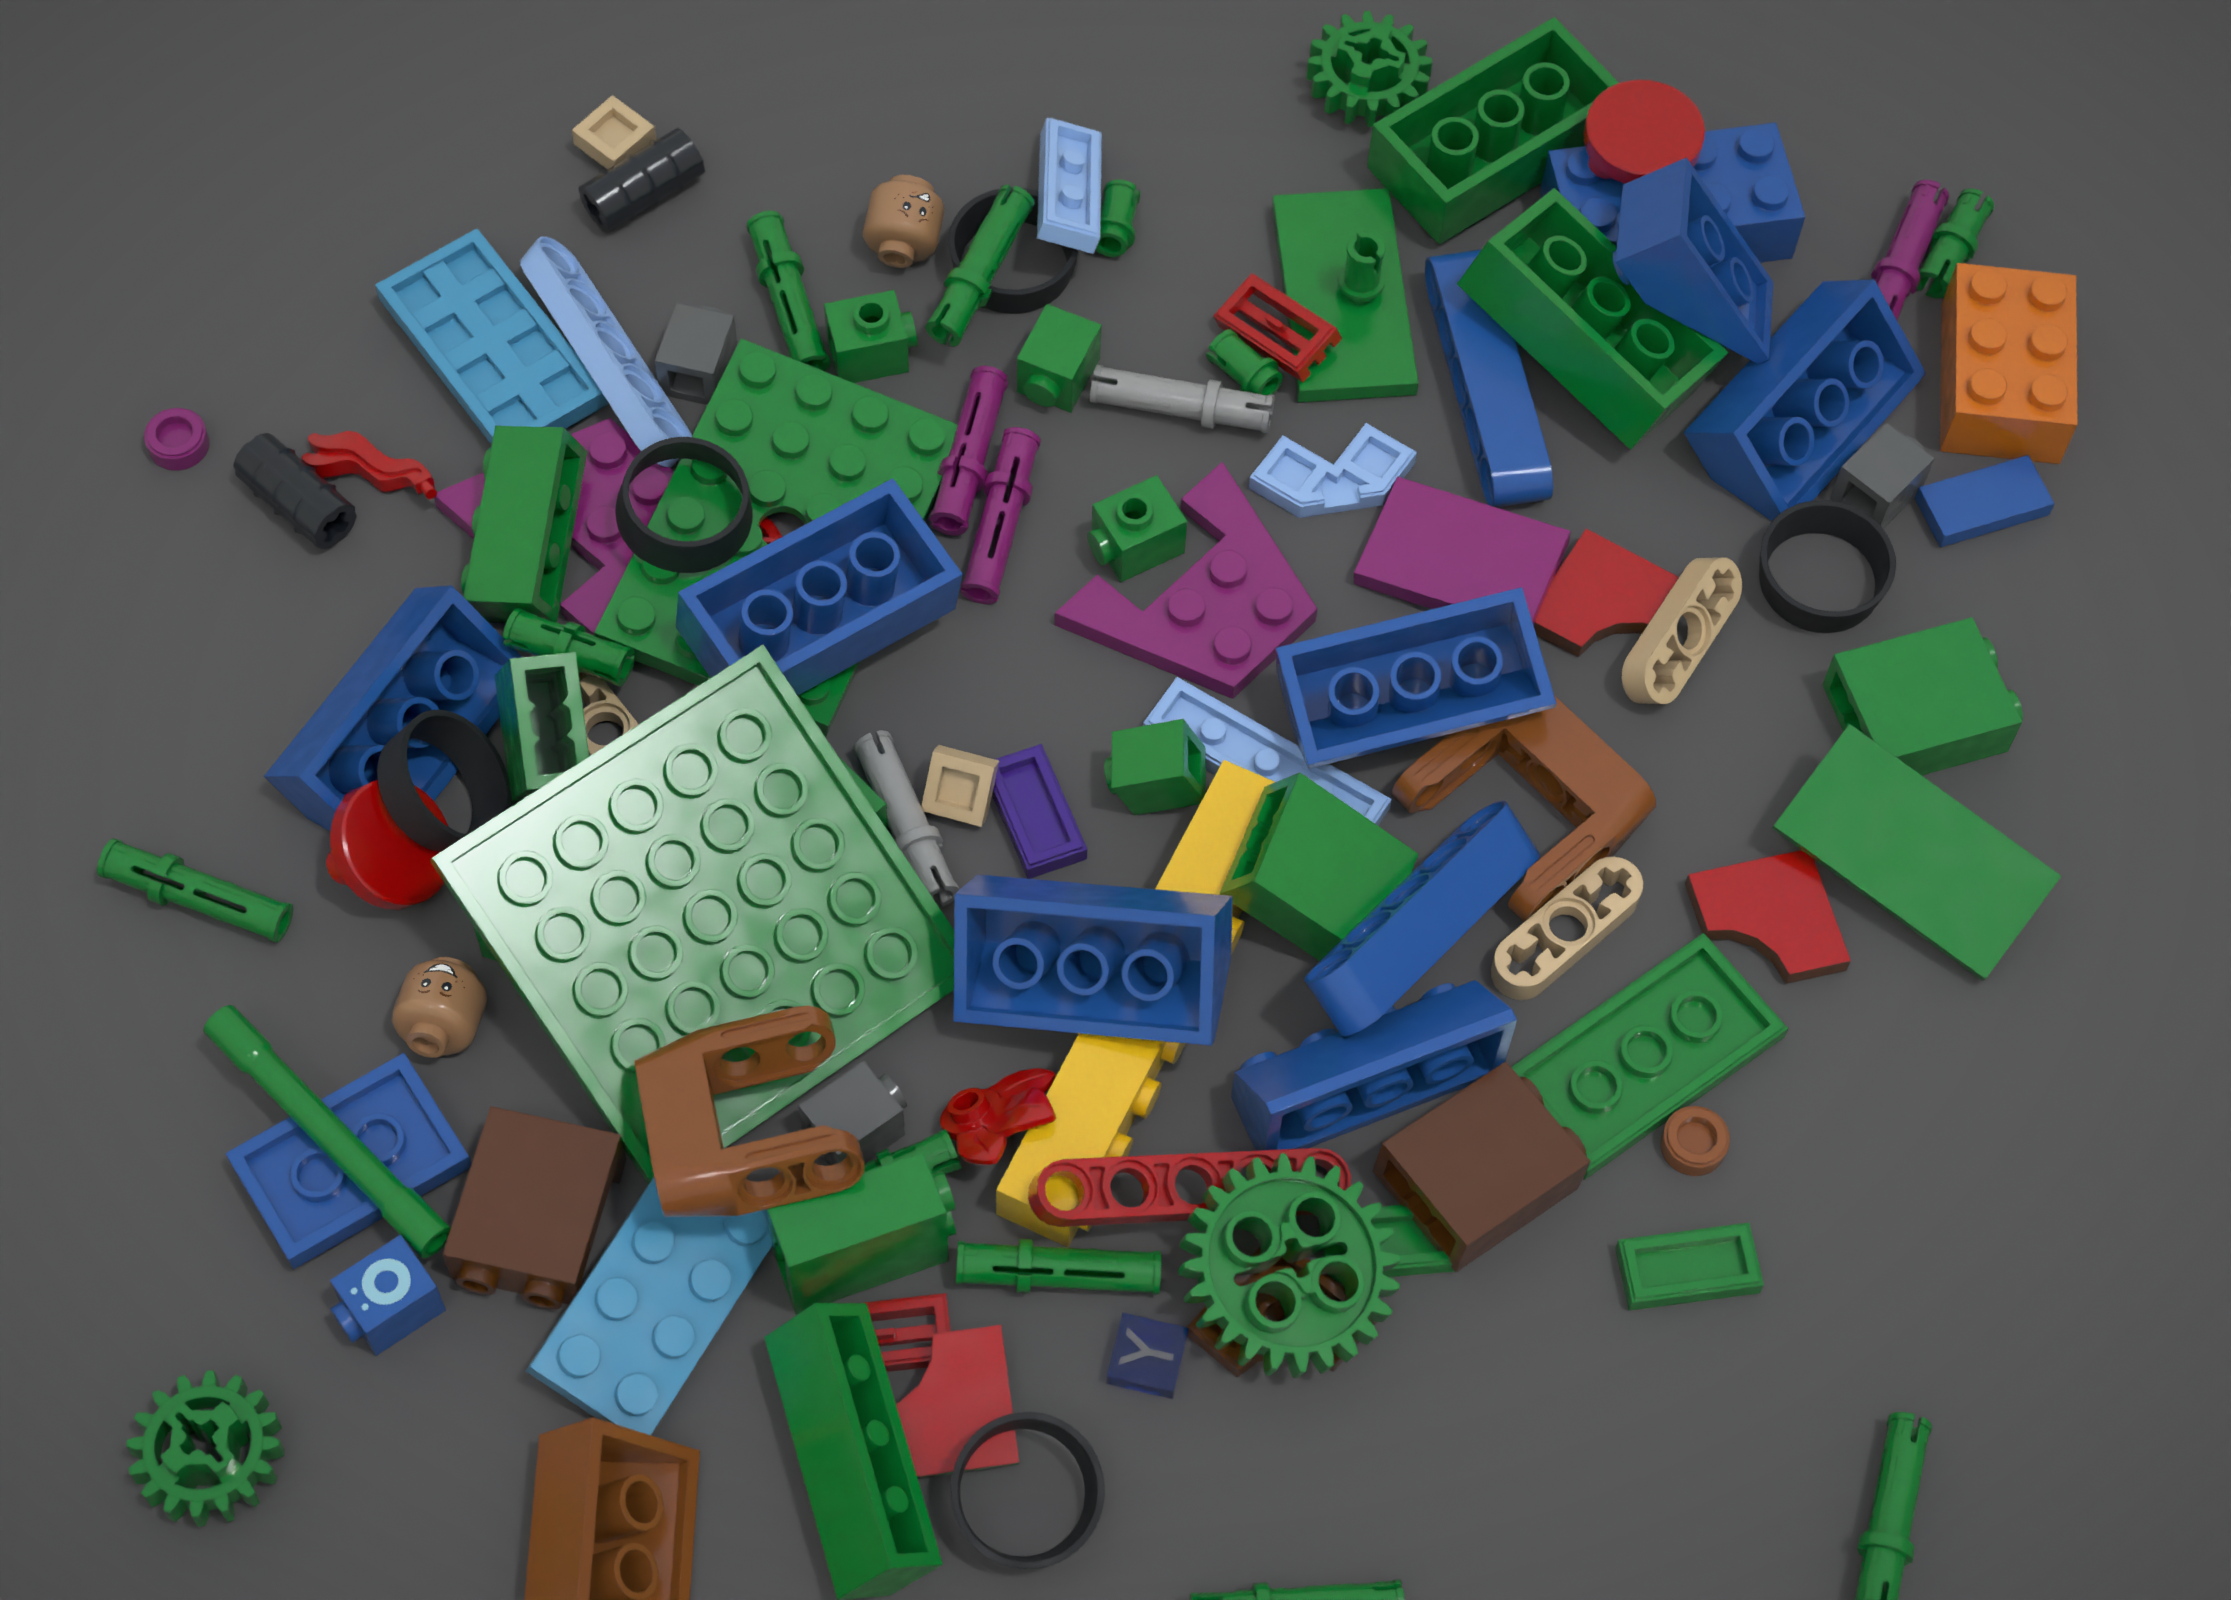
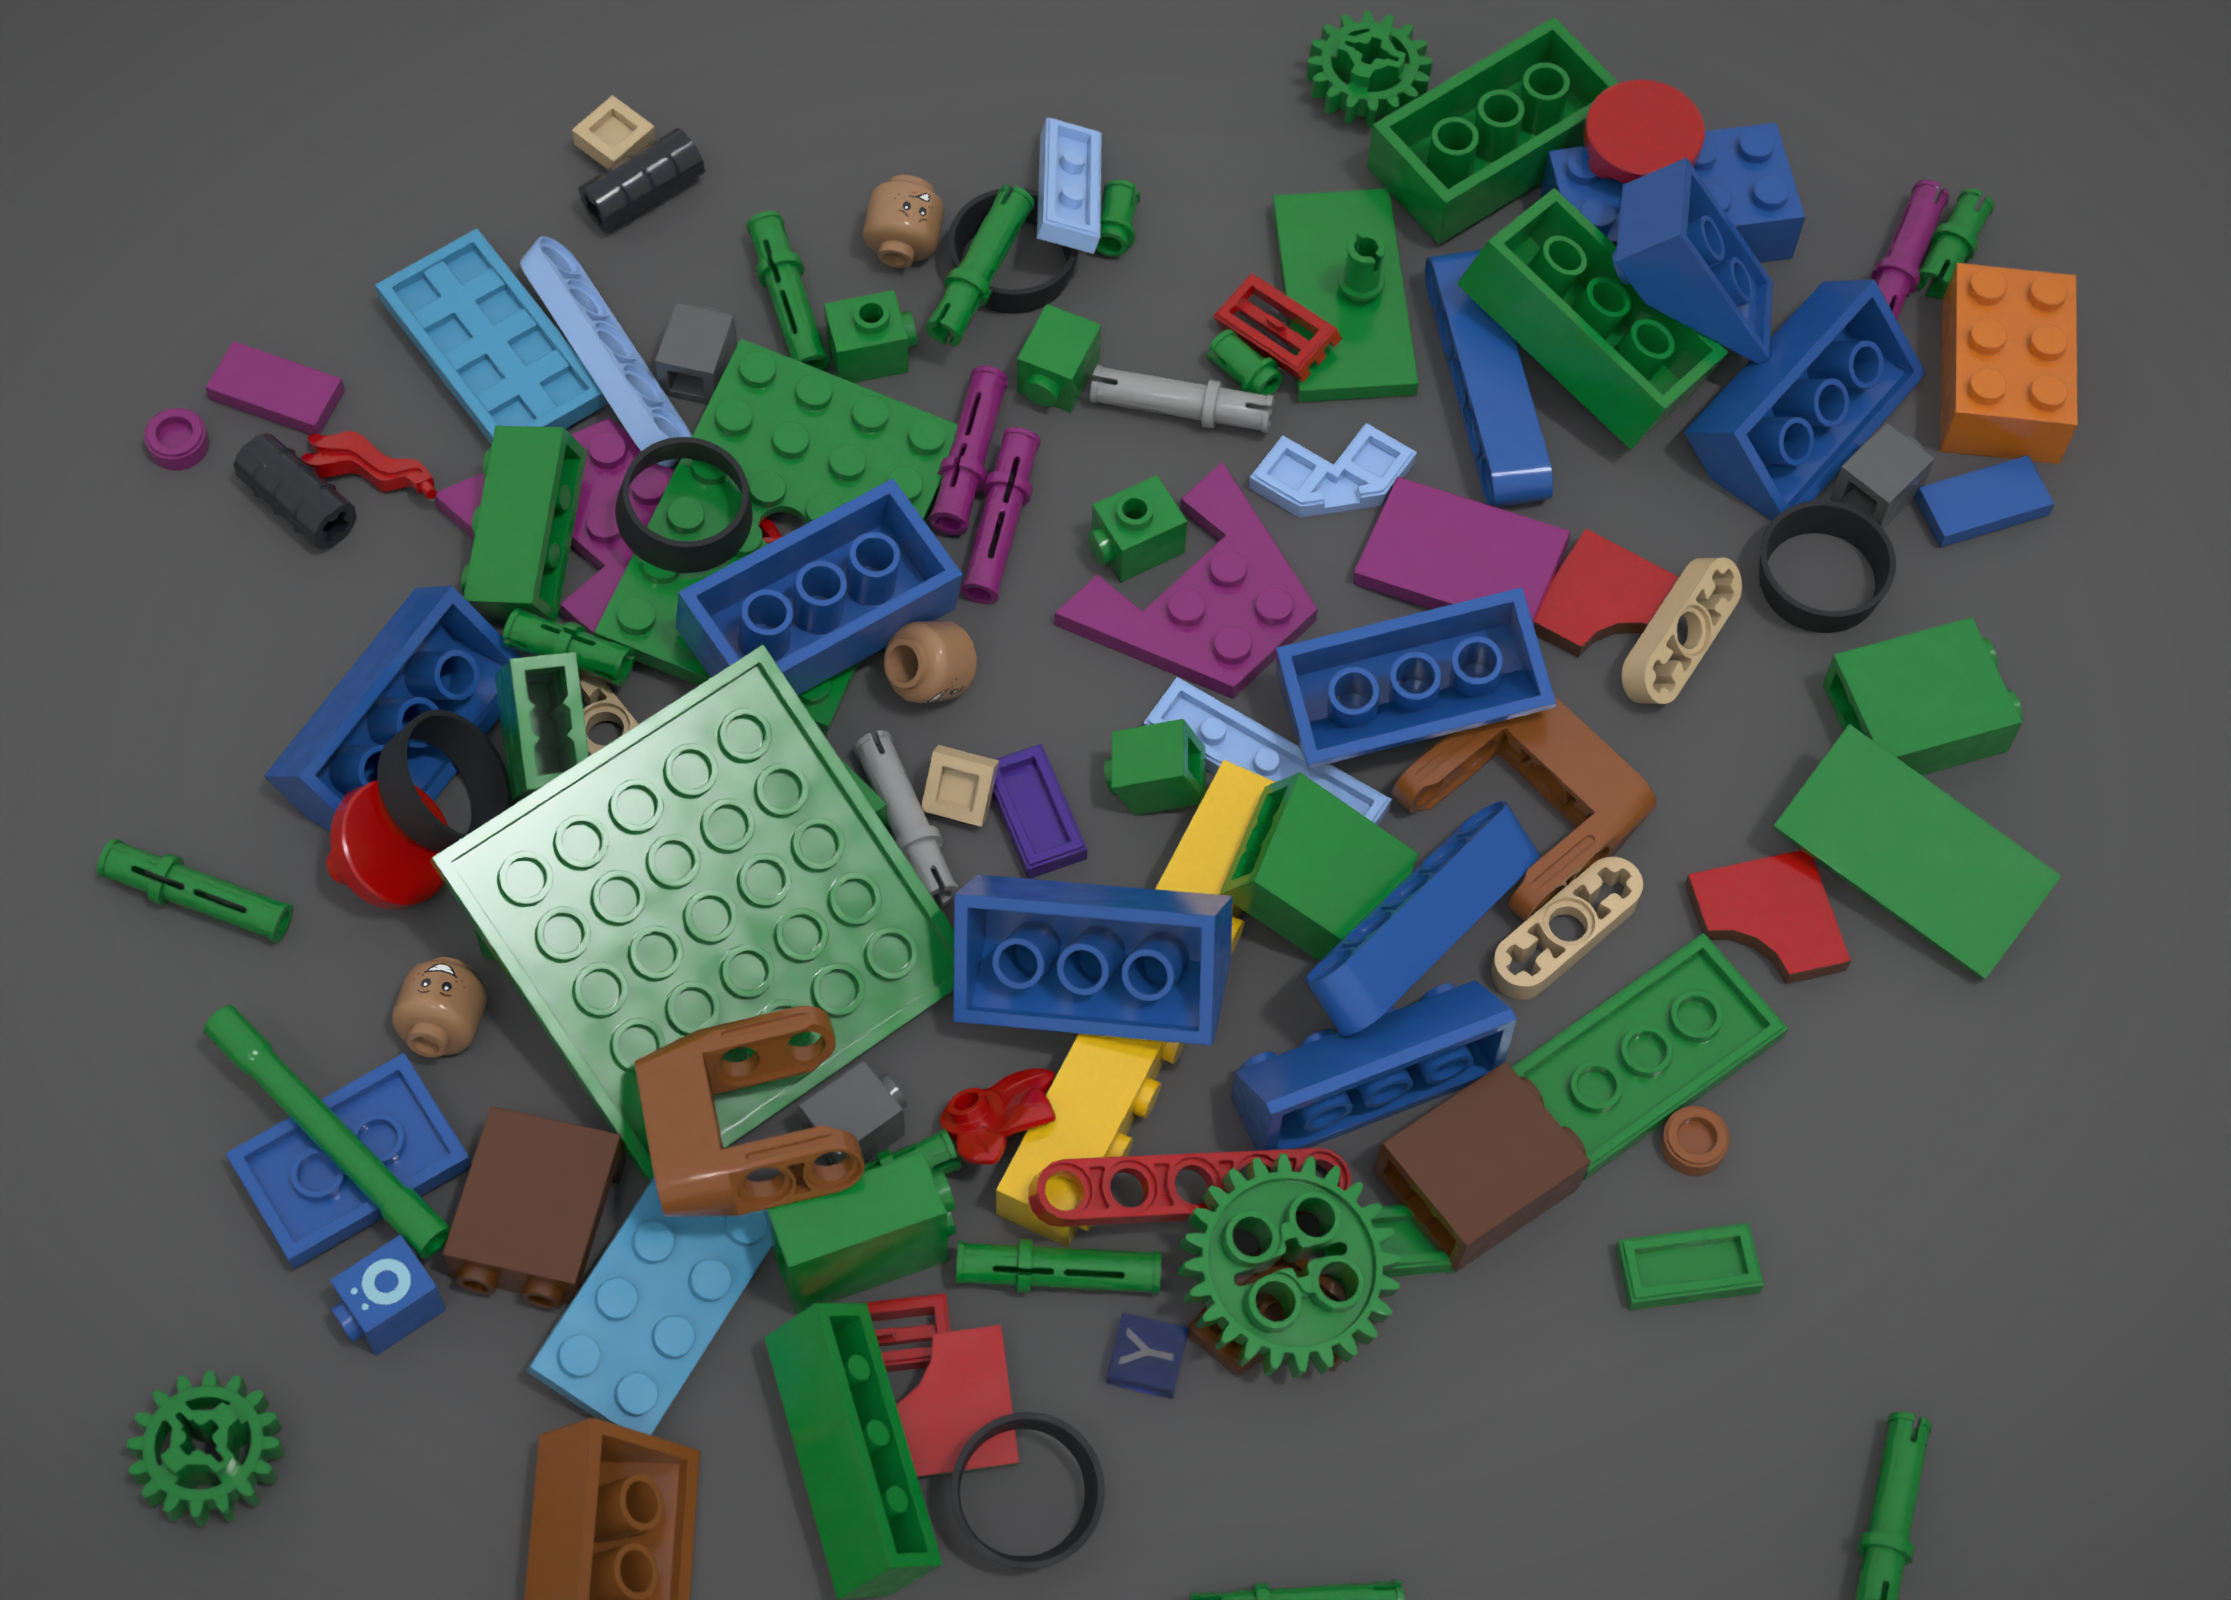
(275, 388): none -> magenta tile
(930, 661): none -> medium nougat head

